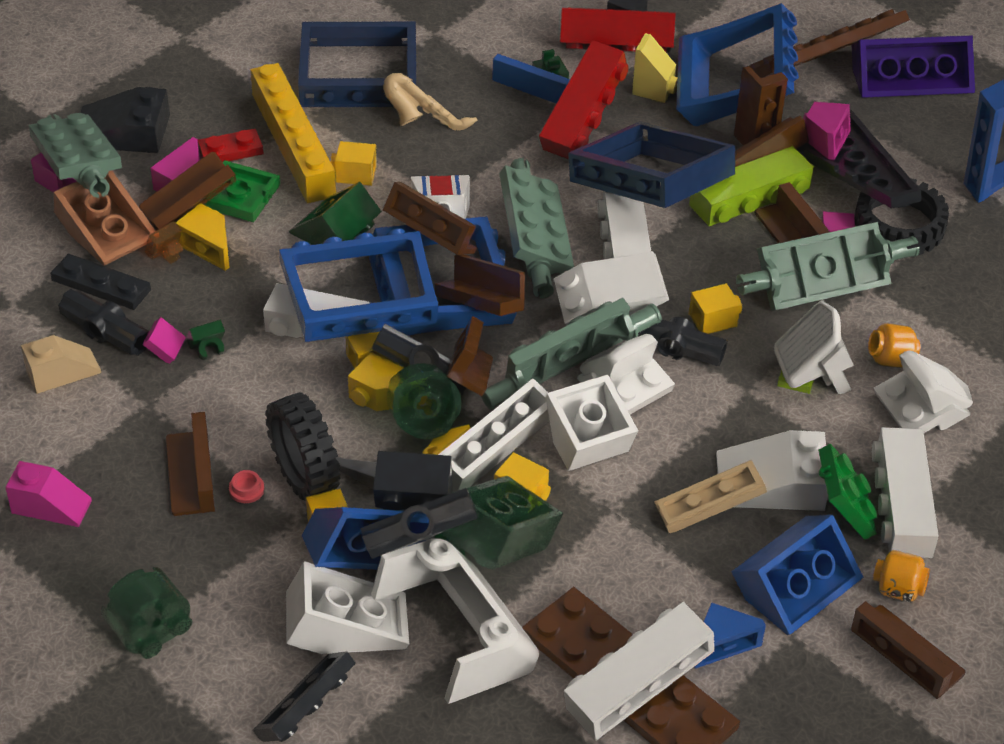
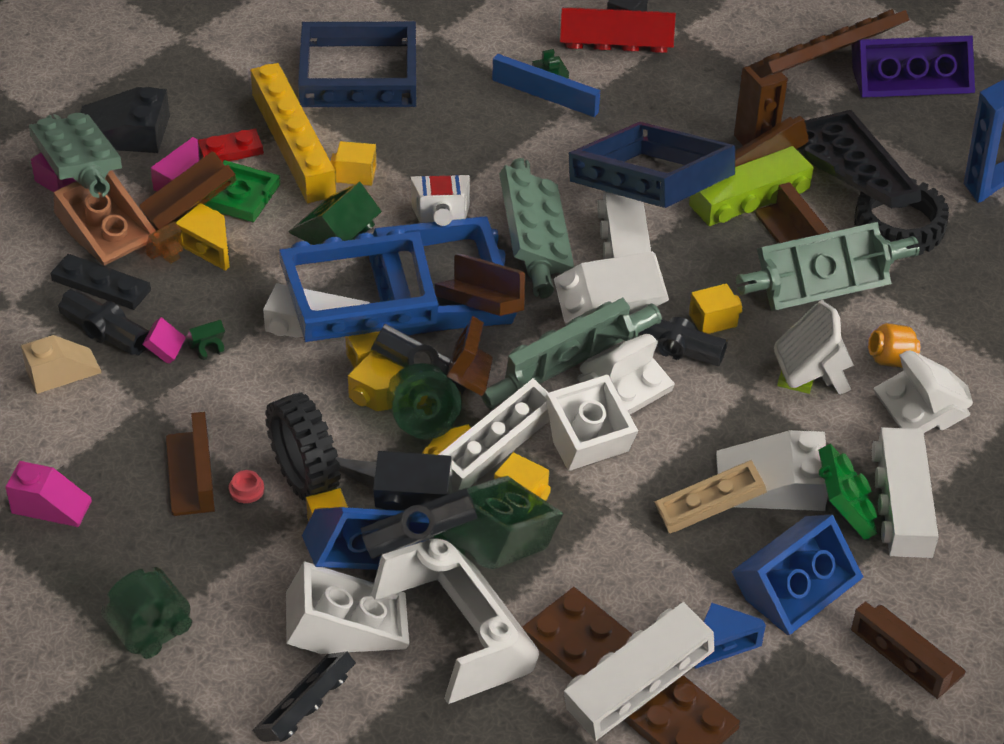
(407, 97): tan piece -> none
(430, 219): reddish brown panel -> none
(584, 99): red brick -> none
(653, 71): light yellow slope -> none
(695, 54): blue windscreen -> none
(828, 127): dark pink slope -> none
(838, 221): dark pink tile -> none
(901, 576): light orange head -> none

